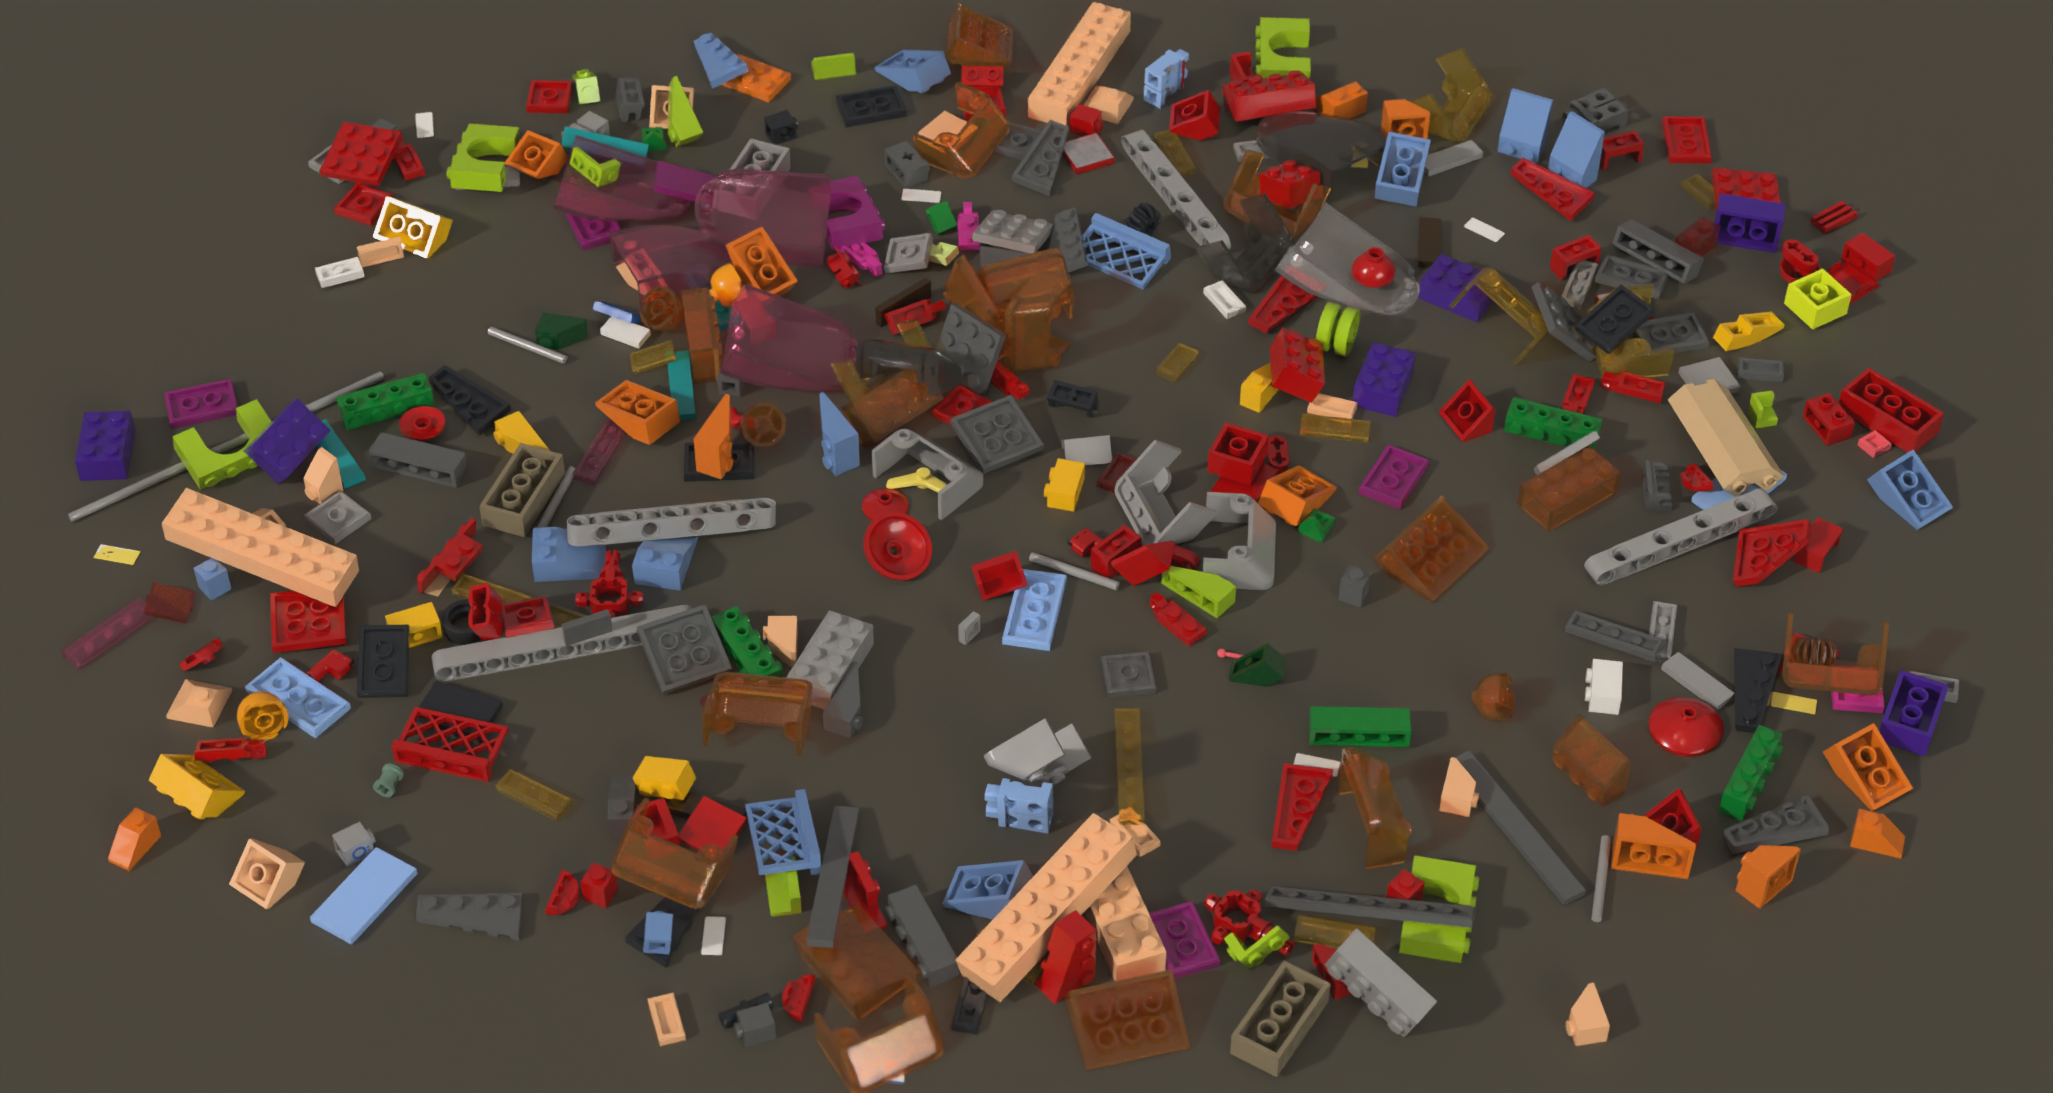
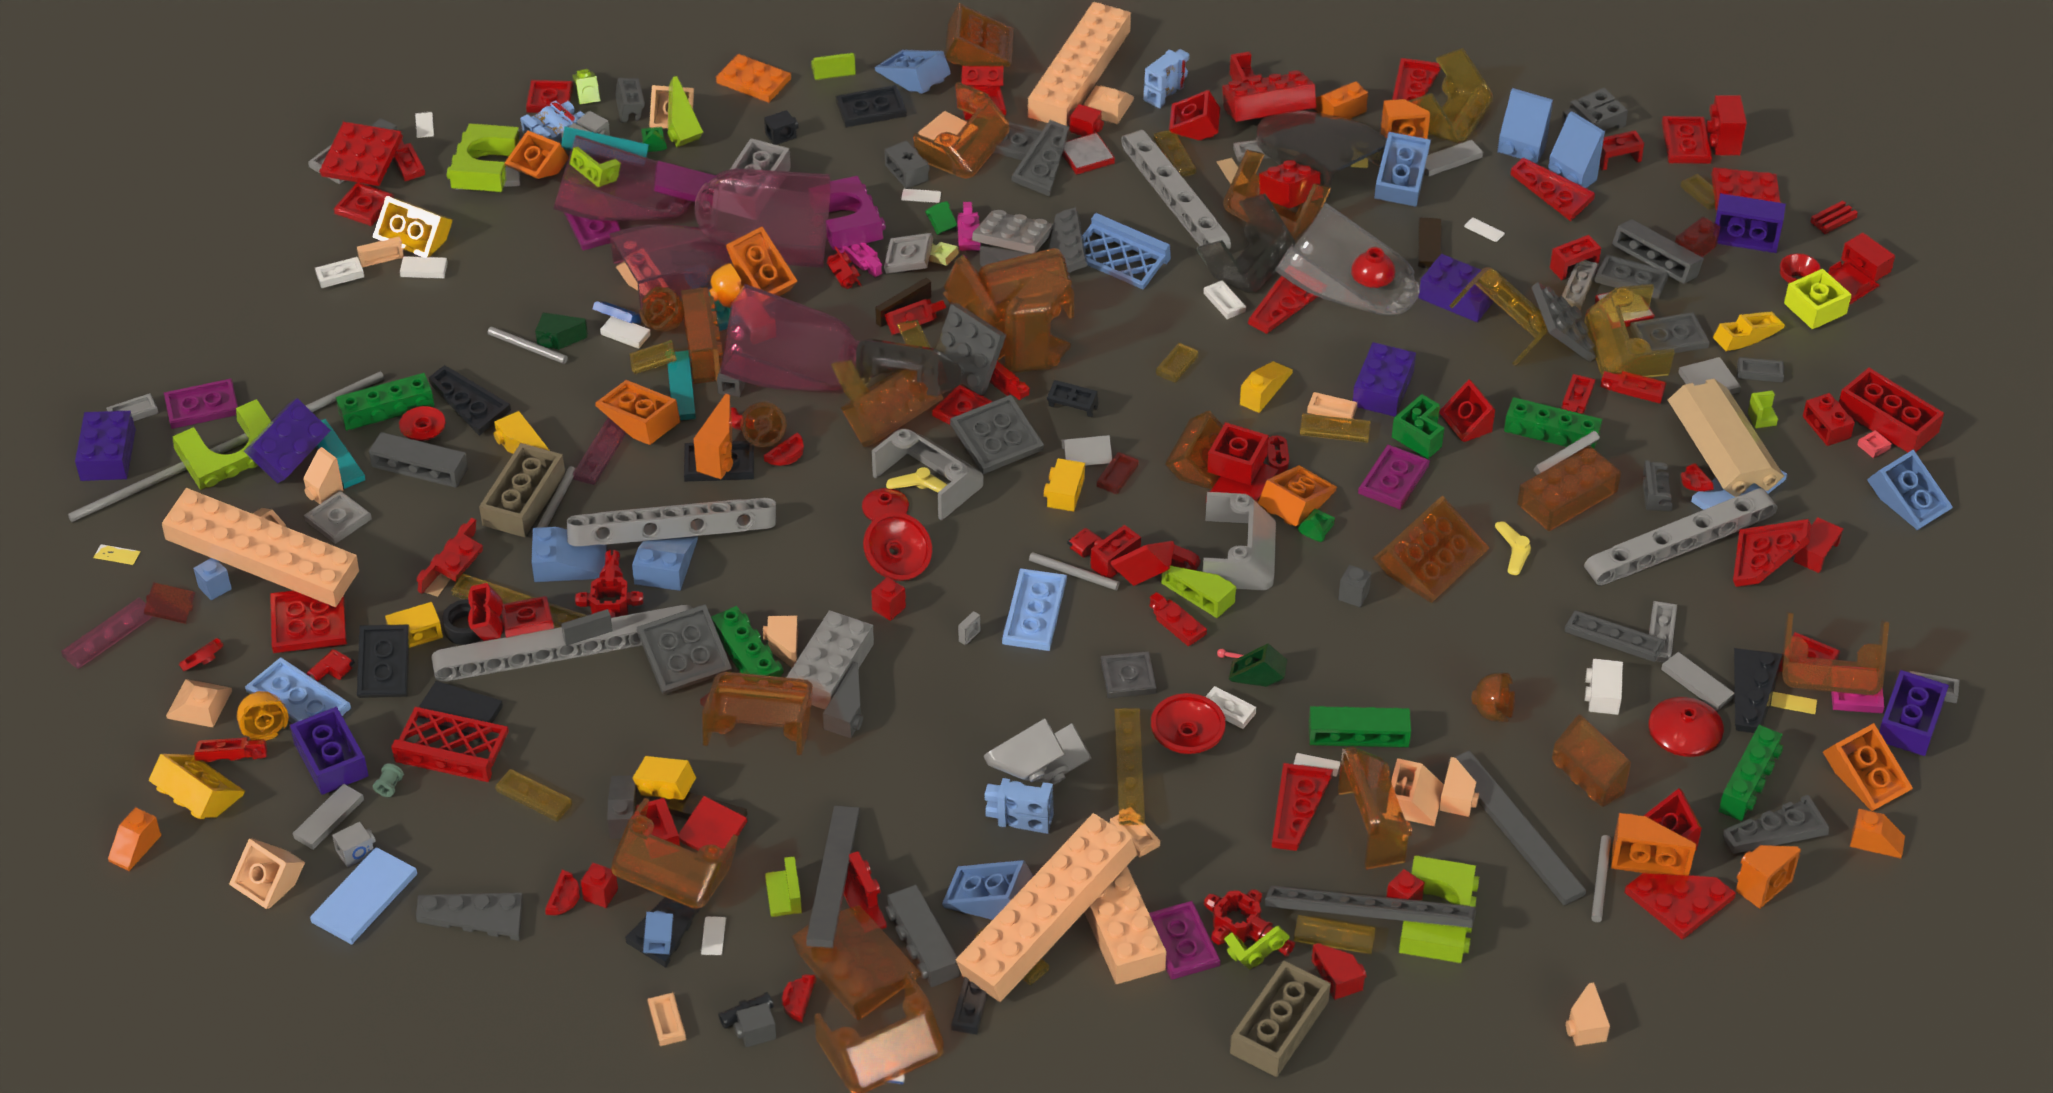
(140, 407): none -> light grey tile
(328, 816): none -> light grey tile
(329, 750): none -> dark purple brick
(423, 267): none -> white tile
(551, 120): none -> light blue hips
(718, 60): medium blue wing -> none
(786, 452): none -> red plate
(802, 832): medium blue fence -> none
(839, 439): medium blue slope -> none
(888, 598): none -> red brick
(999, 575): red panel -> none
(1070, 957): red wedge -> none
(1127, 1019): clear orange slope -> none
(1143, 500): light grey windscreen -> none
(1144, 218): black gear -> none
(1188, 723): none -> red dish
(1191, 451): none -> clear orange slope
(1229, 168): none -> tan sticker
(1234, 709): none -> white plate
(1281, 33): lime arch -> none
(1297, 364): red brick -> none
(1338, 328): lime wheel -> none
(1380, 983): light grey brick -> none
(1414, 78): none -> red wing
(1417, 791): none -> light nougat slope
(1419, 427): none -> green brick
(1519, 544): none -> light yellow piece
(1614, 319): black tile -> none
(1680, 900): none -> red plate
(1727, 125): none -> red brick
(1799, 256): red beam -> none
(1814, 651): reddish brown gear -> none

